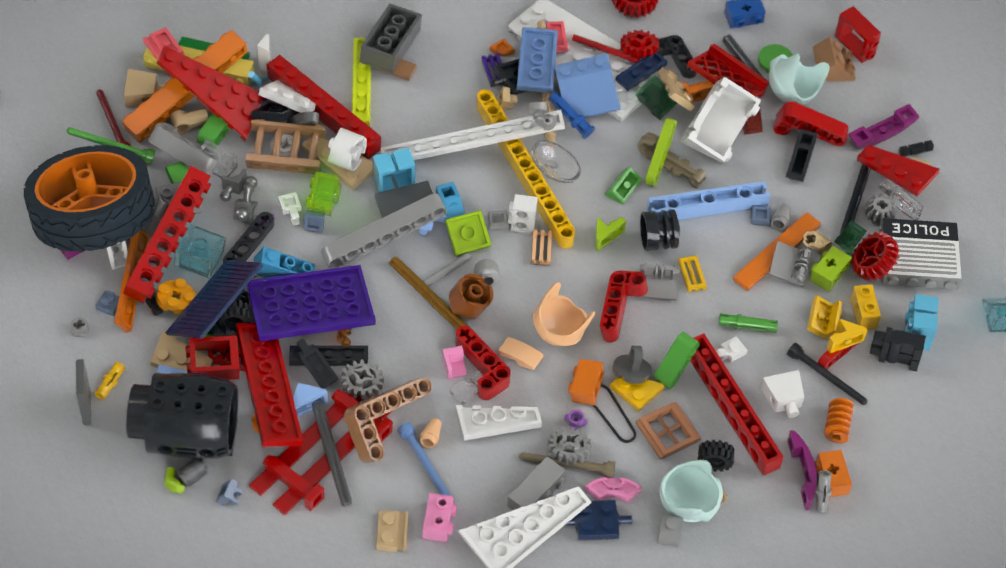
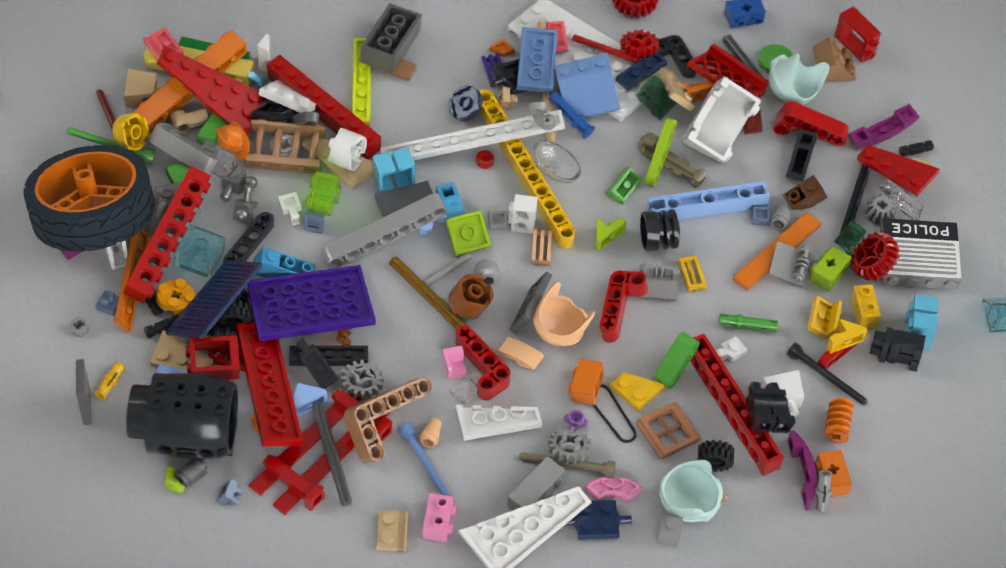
(130, 131): none -> yellow cylinder
(159, 326): none -> black axle
(234, 140): none -> orange piece
(465, 103): none -> dark blue tile
(485, 159): none -> red tile
(530, 302): none -> dark grey tile
(632, 366): dark grey tile -> none
(769, 407): none -> black hips
(805, 194): none -> reddish brown slope
(817, 241): tan piece -> none

